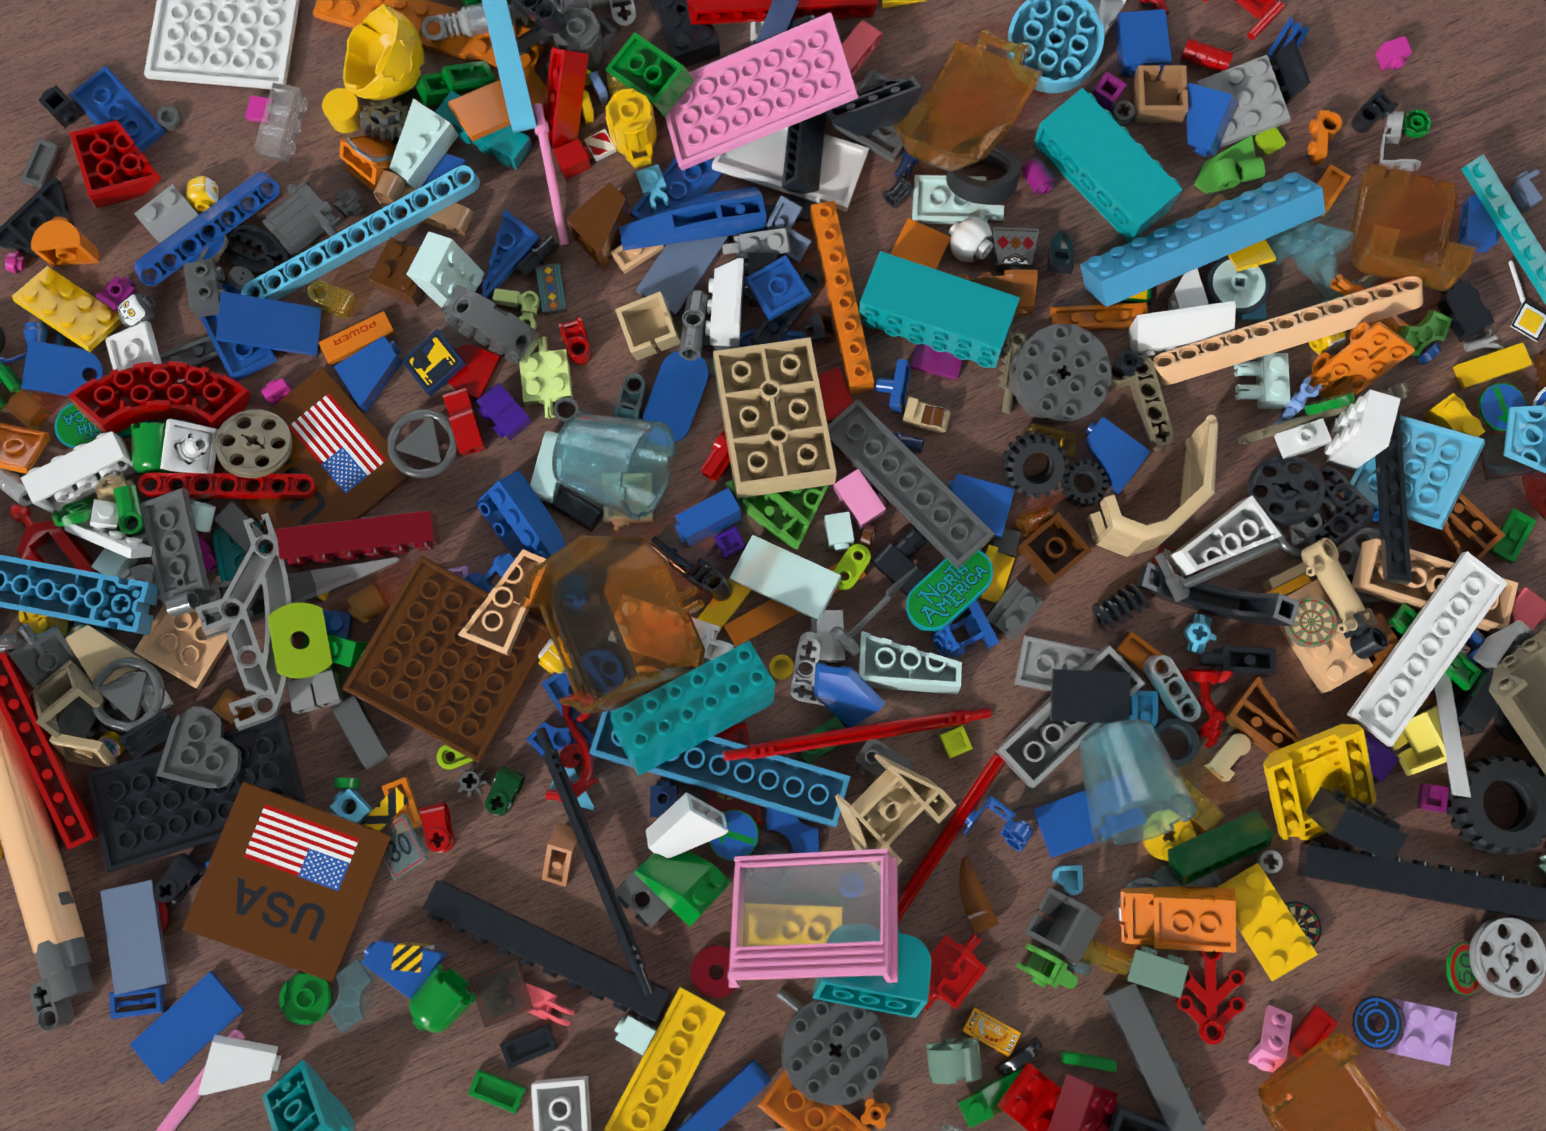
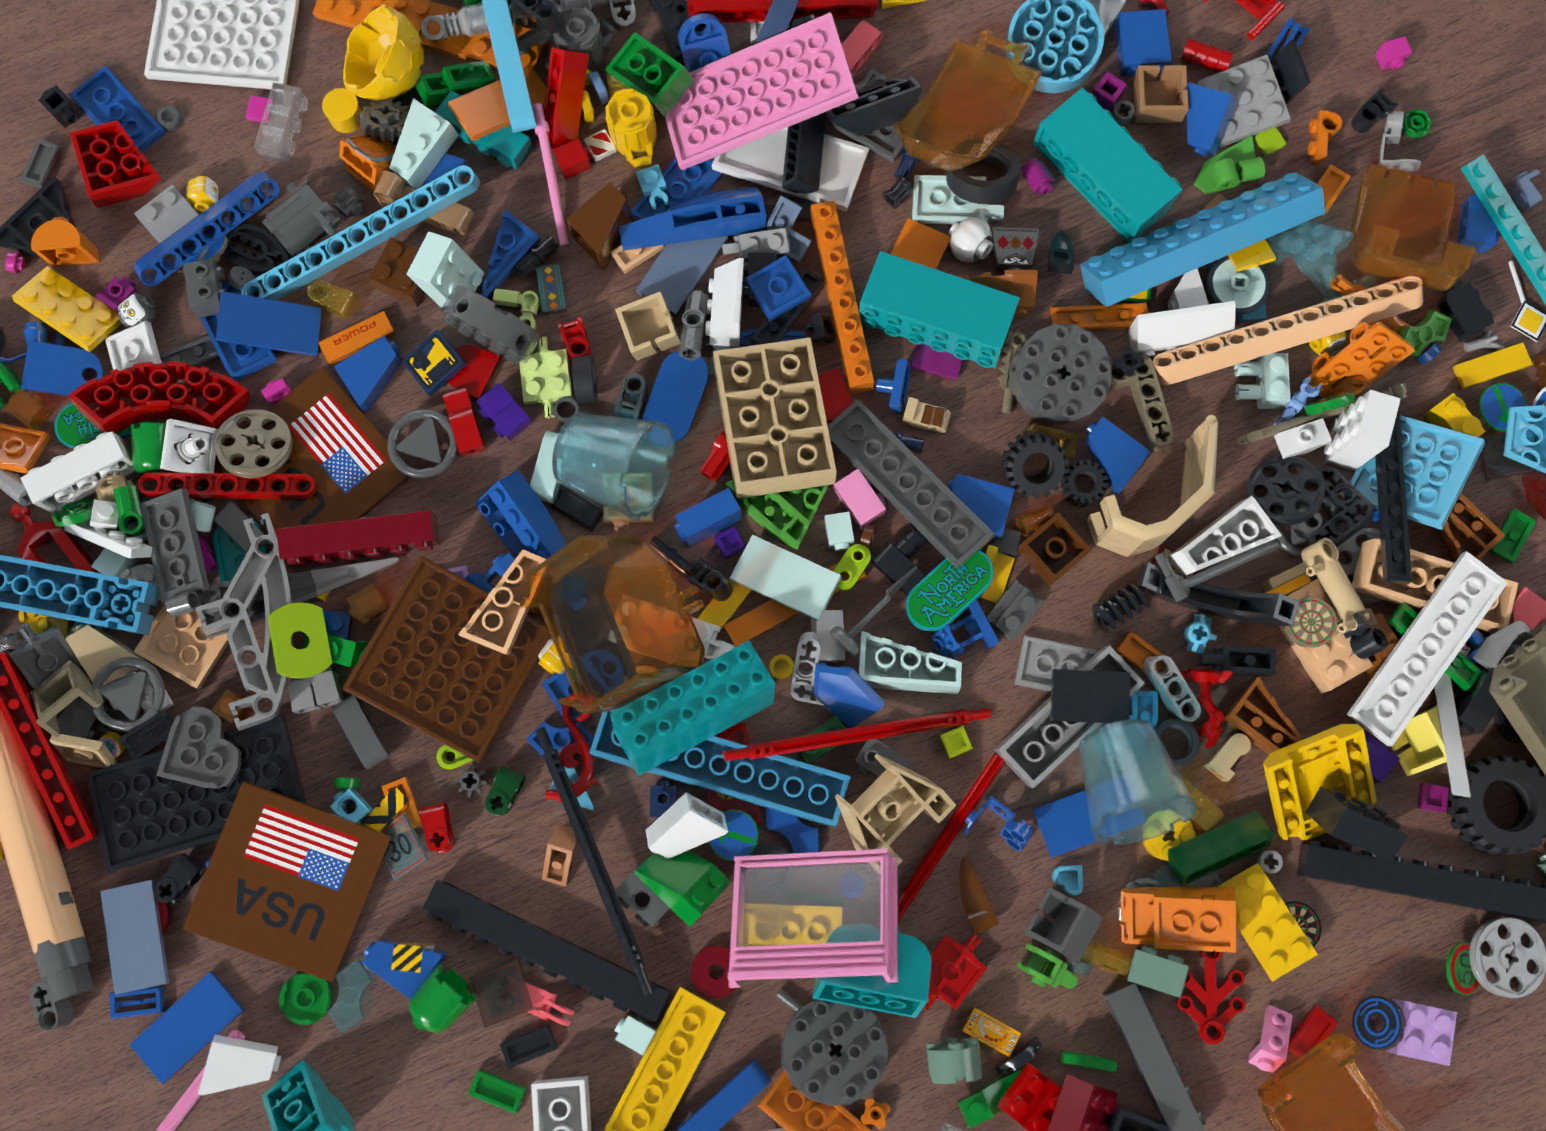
(584, 379): none -> black tyre
(702, 46): none -> blue tile

